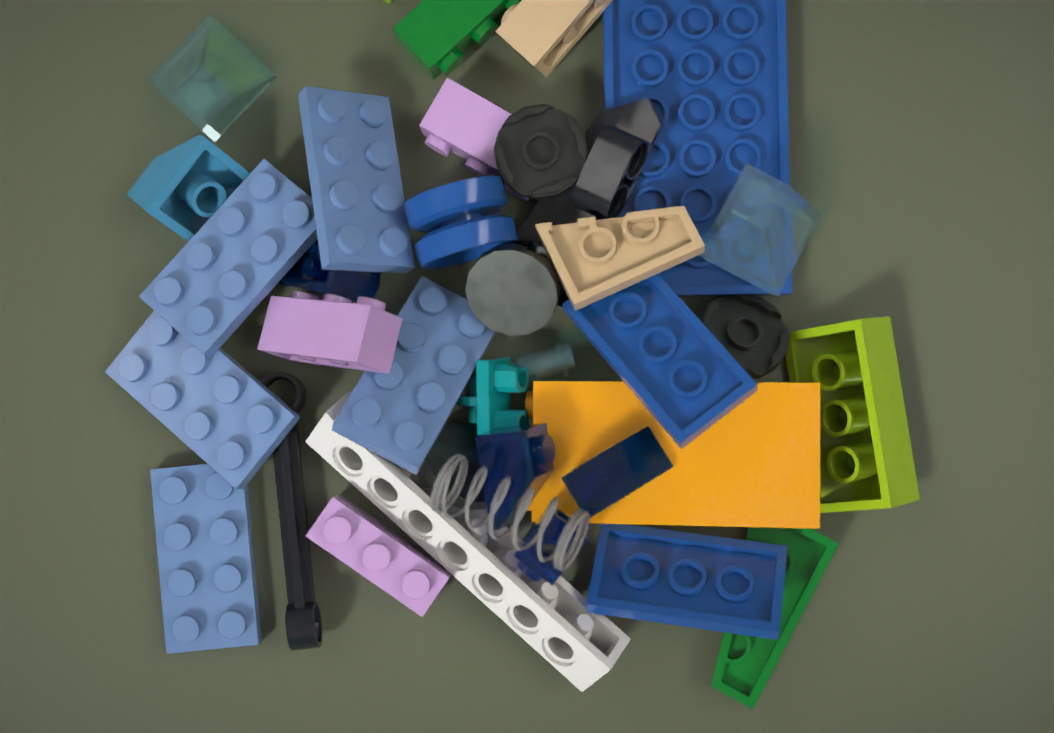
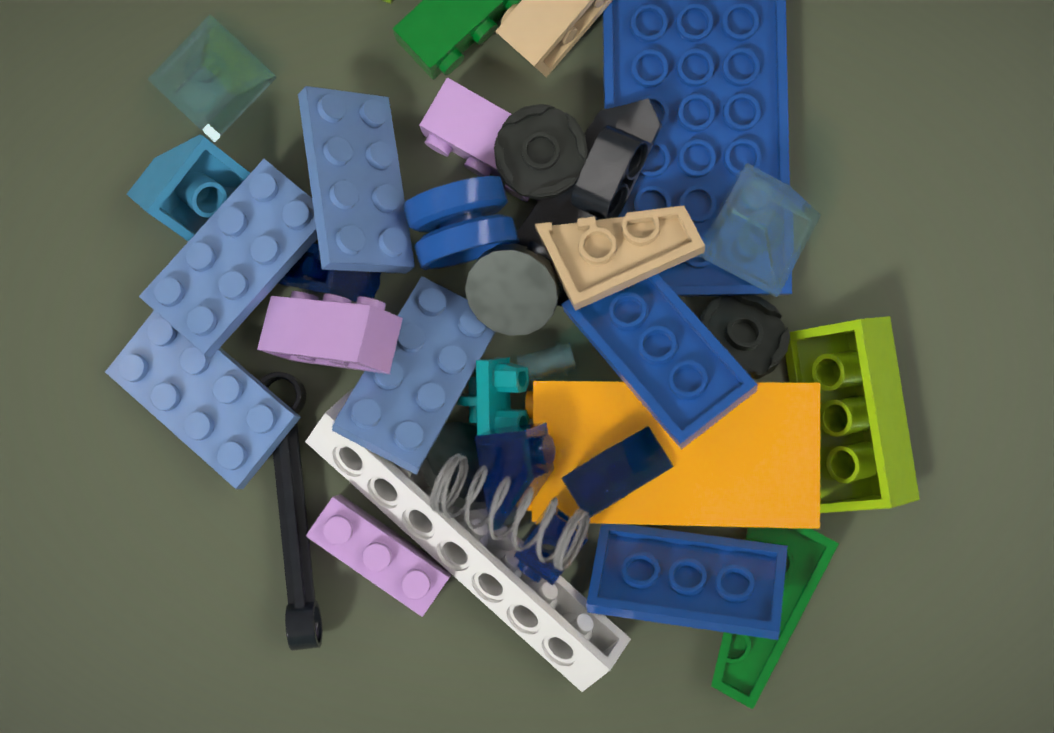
(204, 560): medium blue plate -> none

